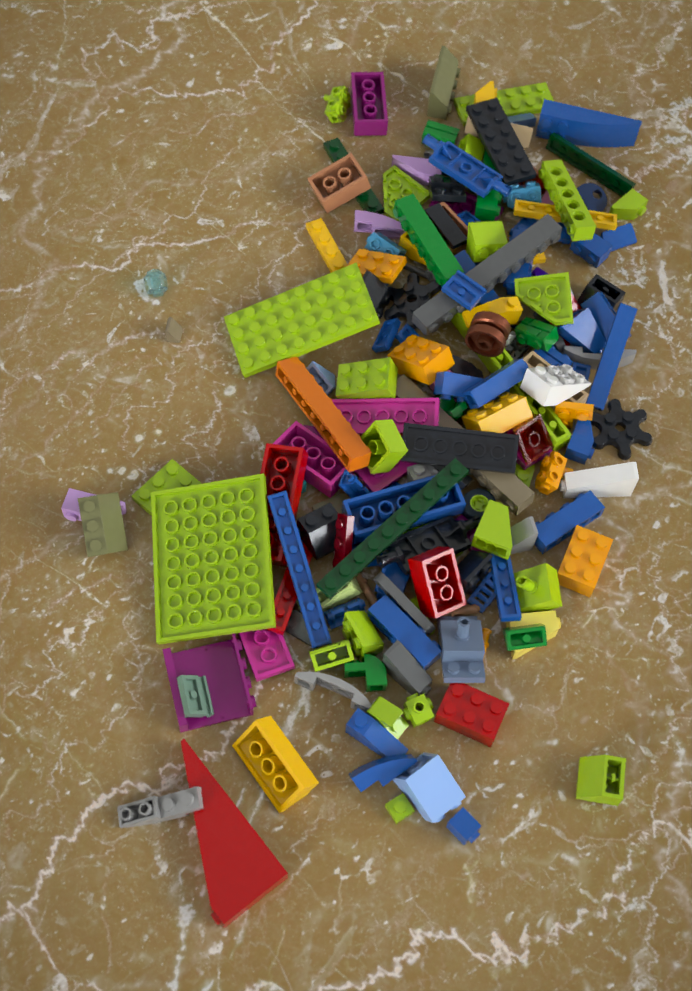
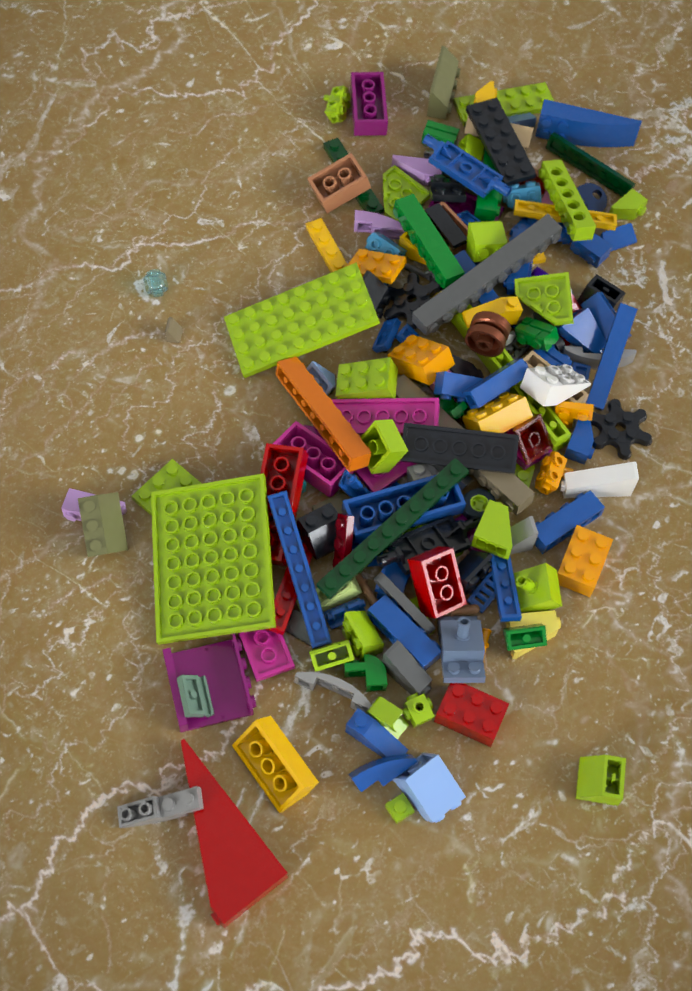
(464, 290): blue plate -> none
(464, 826): blue brick -> none

